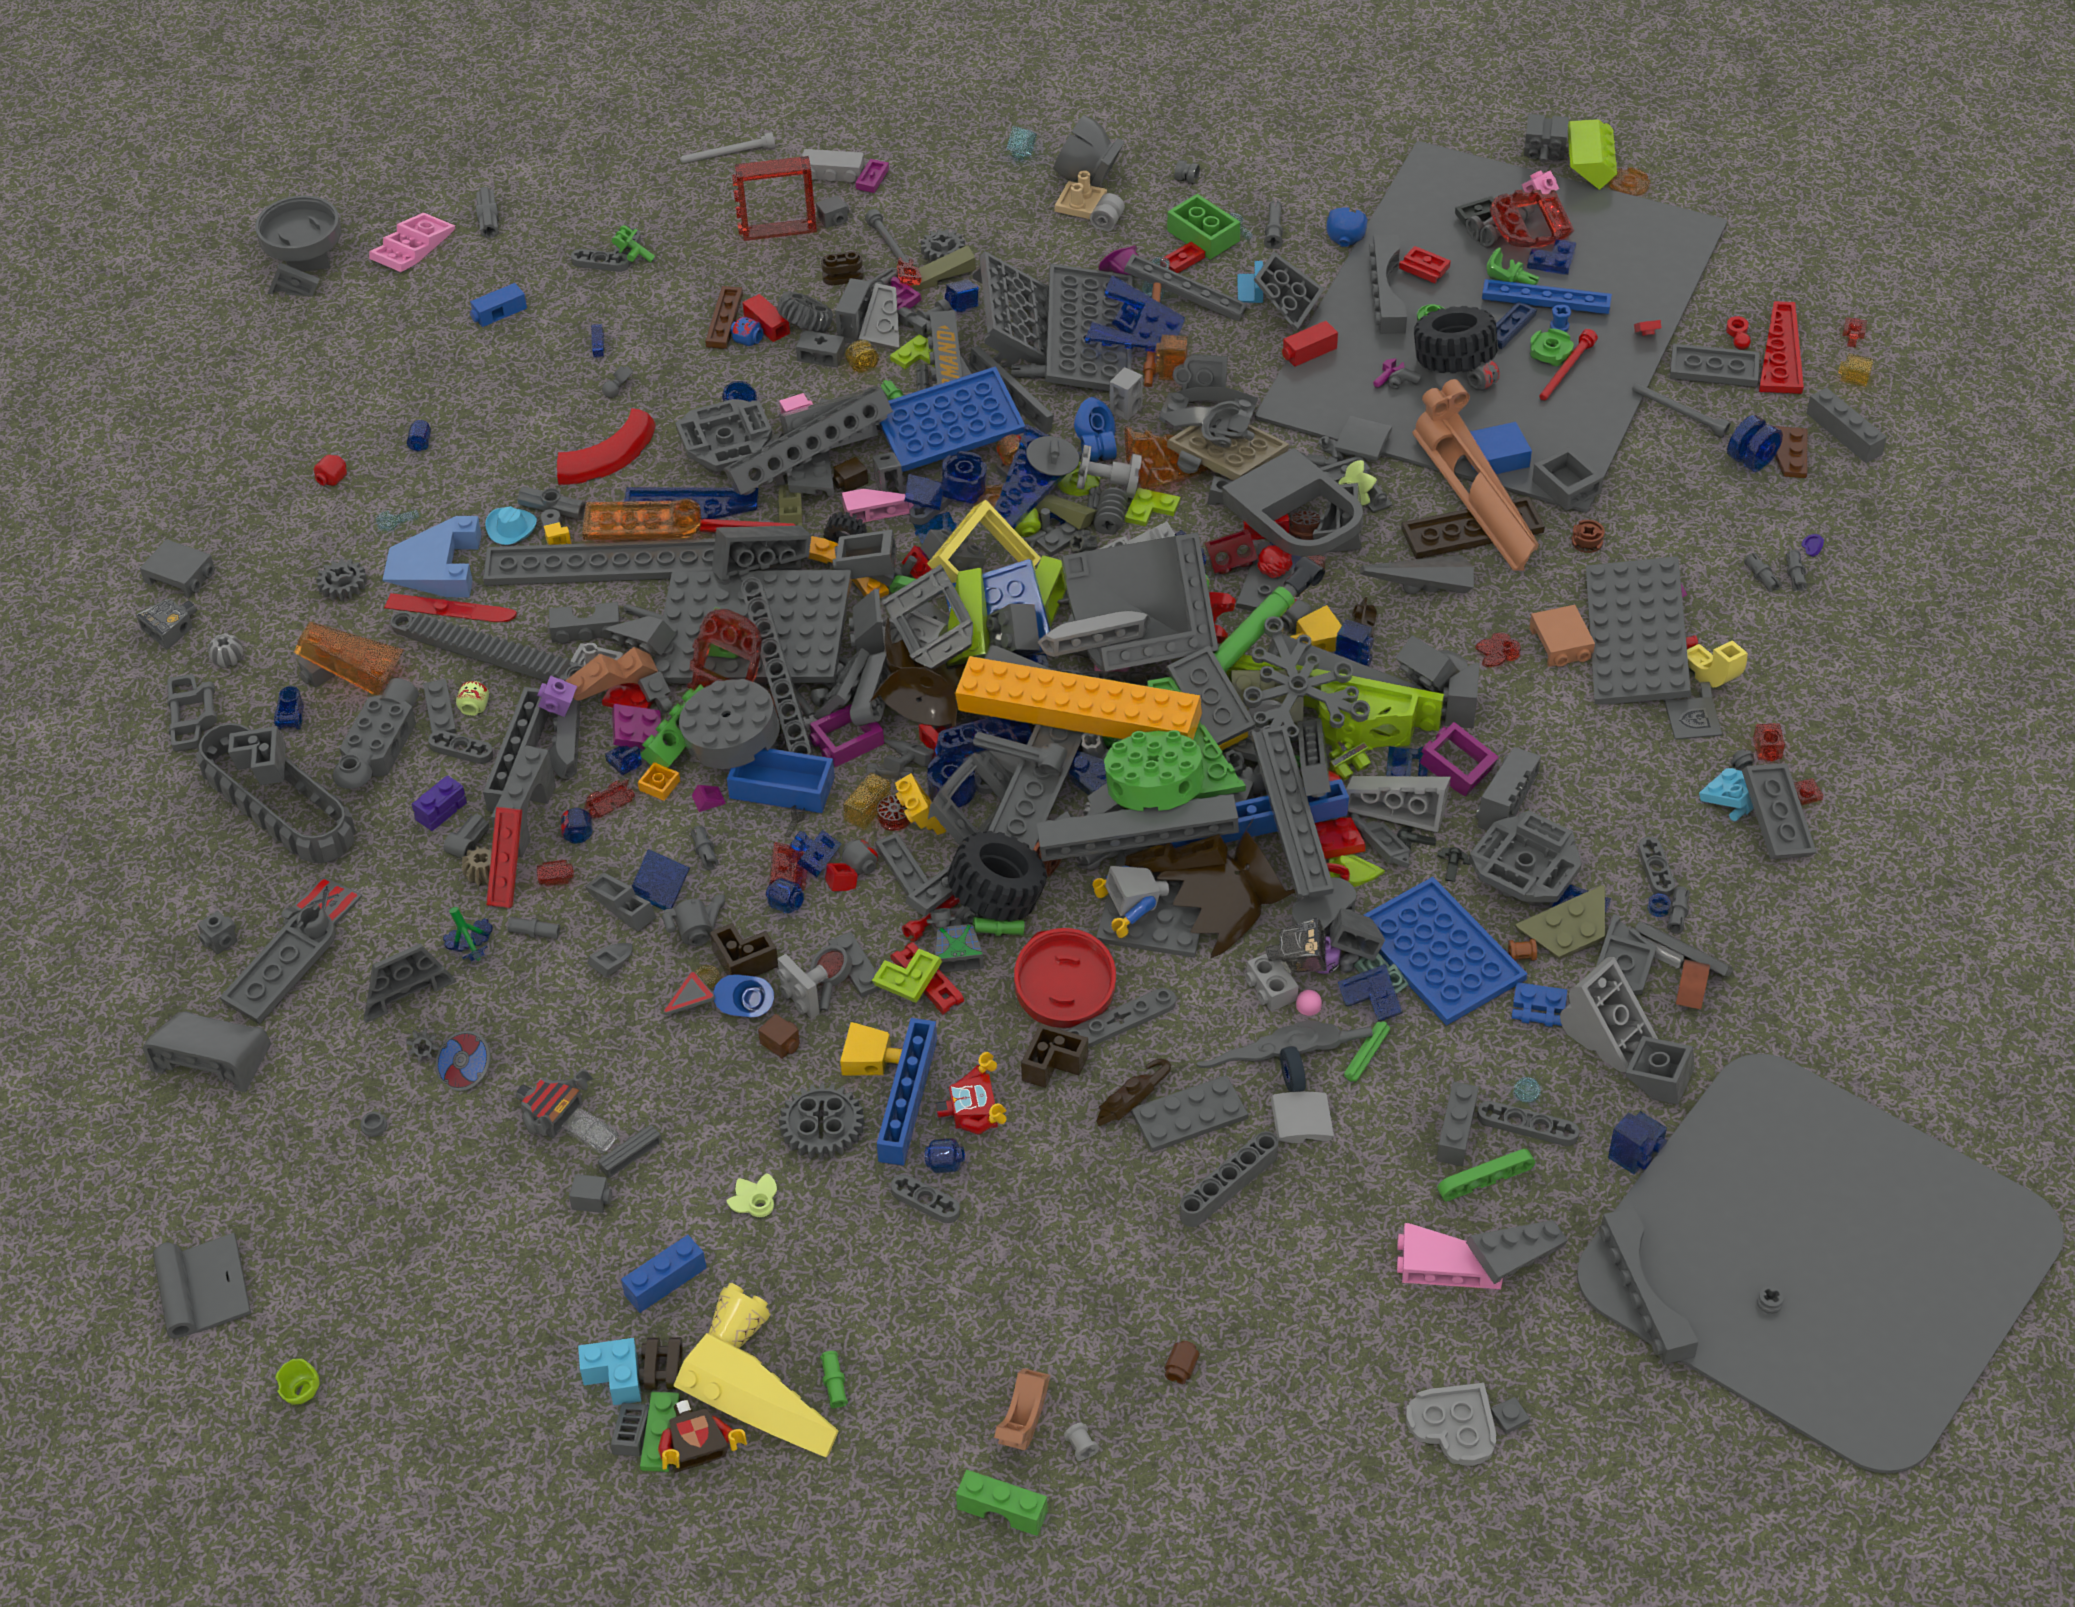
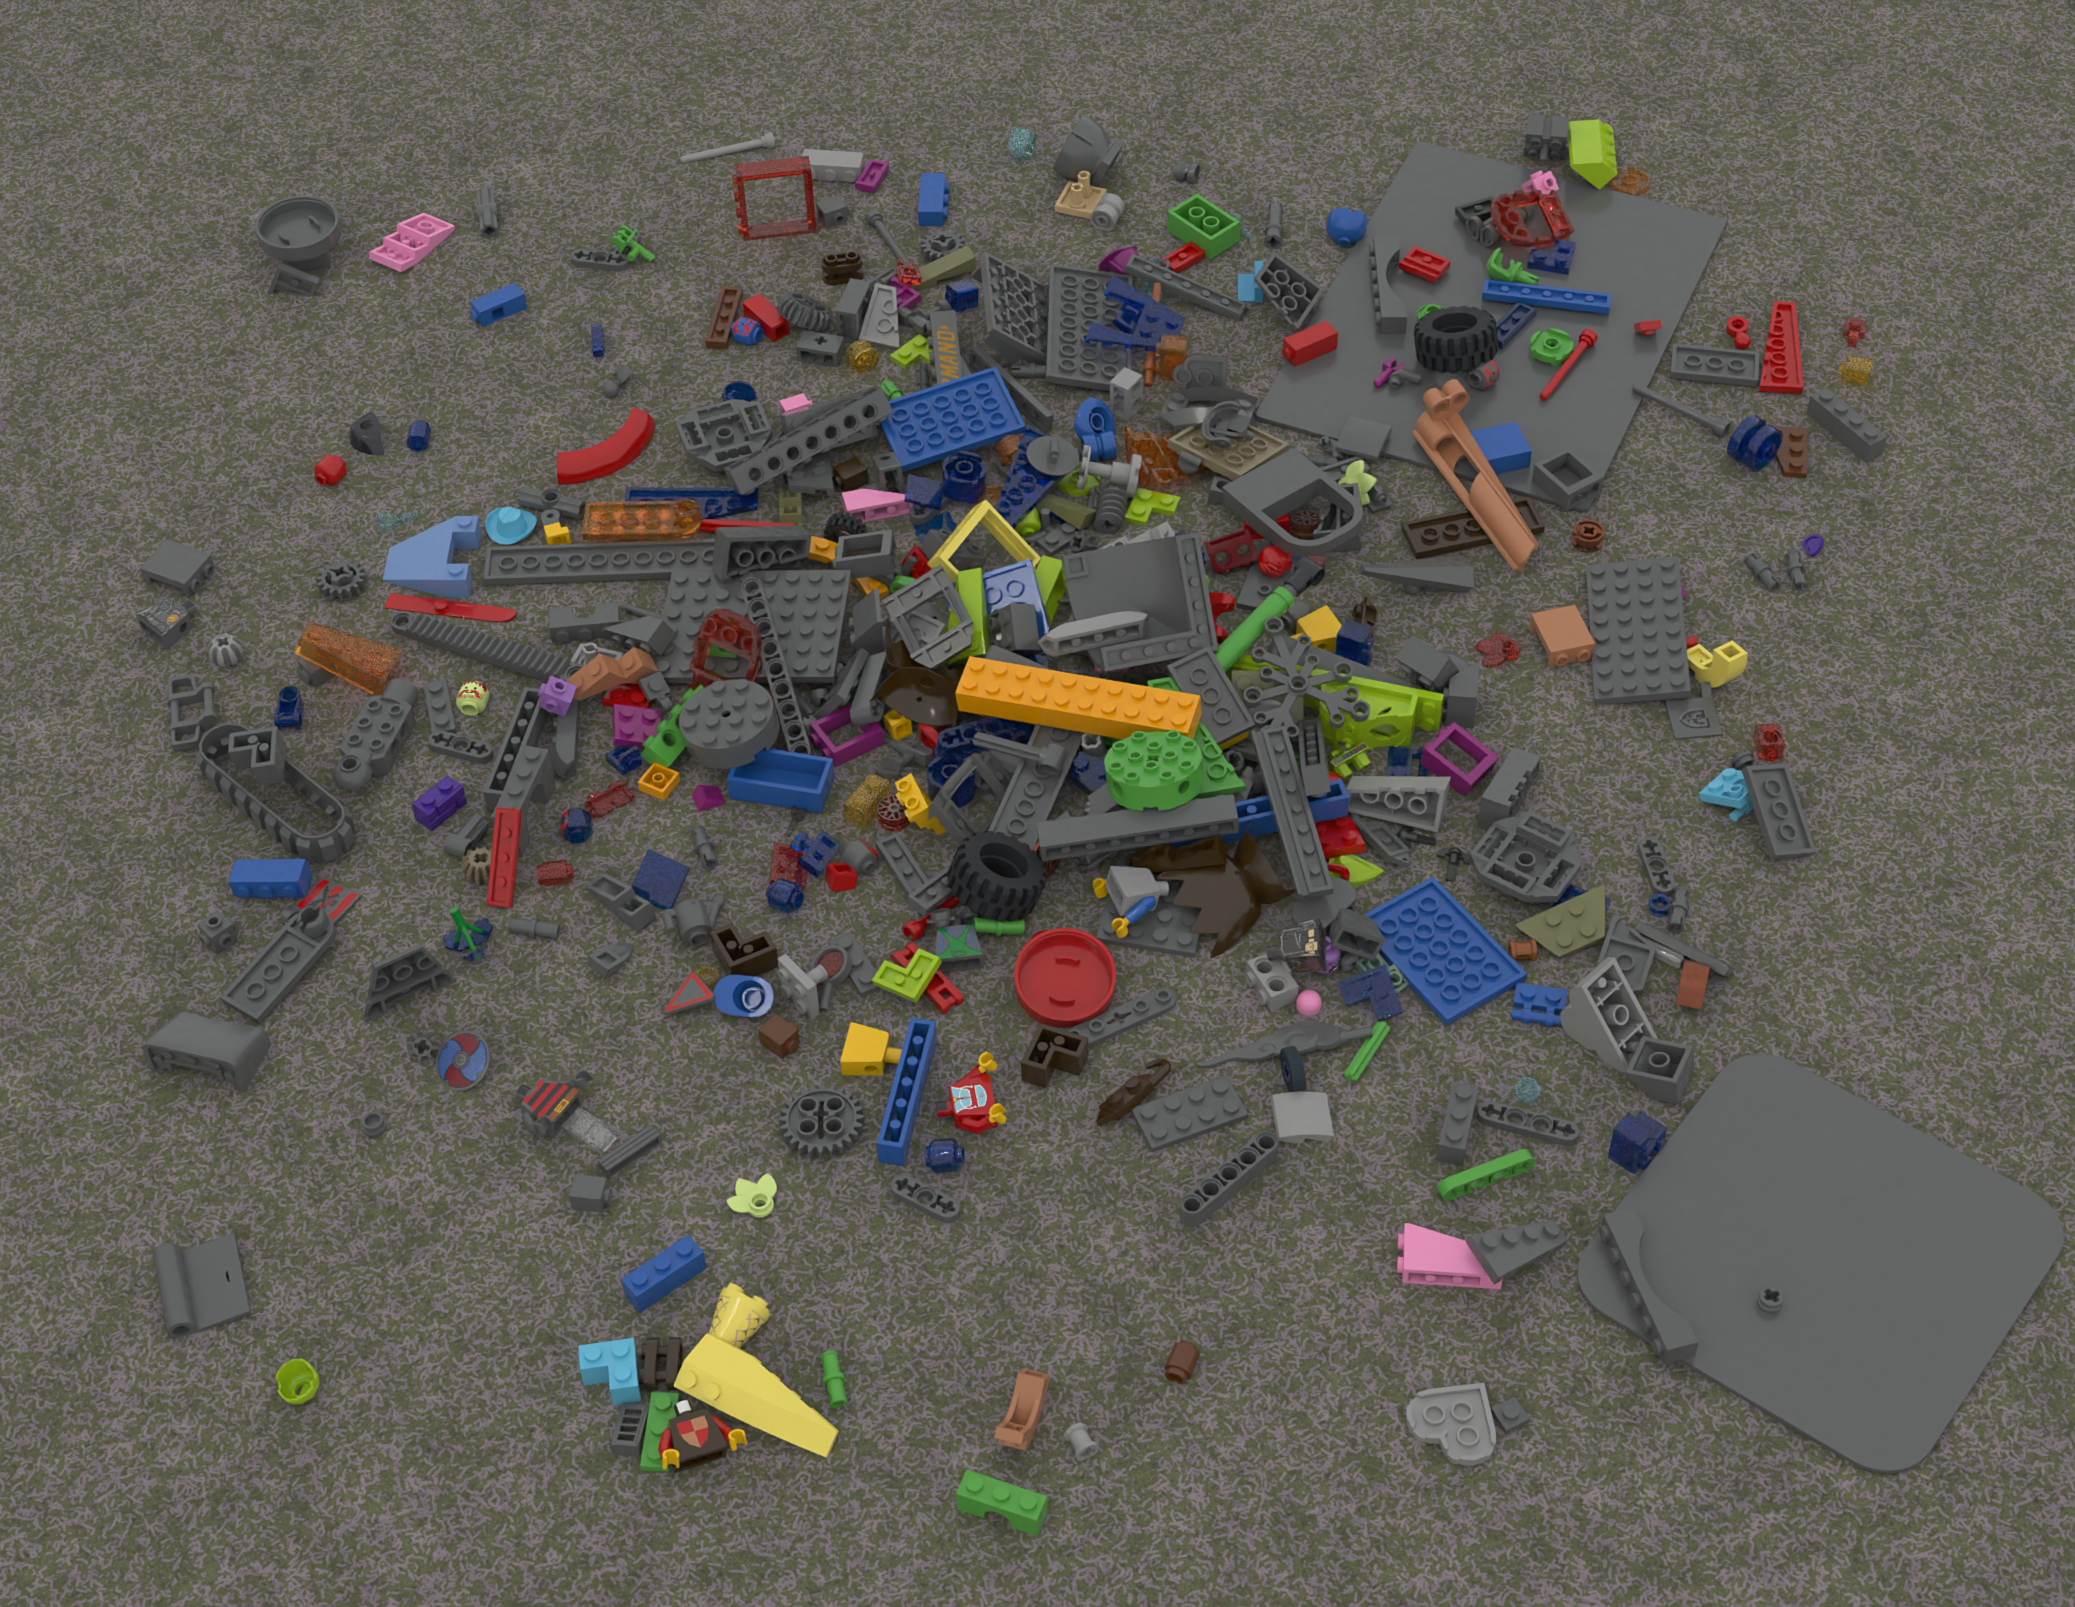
(270, 878): none -> blue brick
(367, 440): none -> black piece
(896, 724): none -> yellow leg
(933, 199): none -> blue brick
(1560, 317): blue bush -> none
(1808, 791): clear red plate -> none

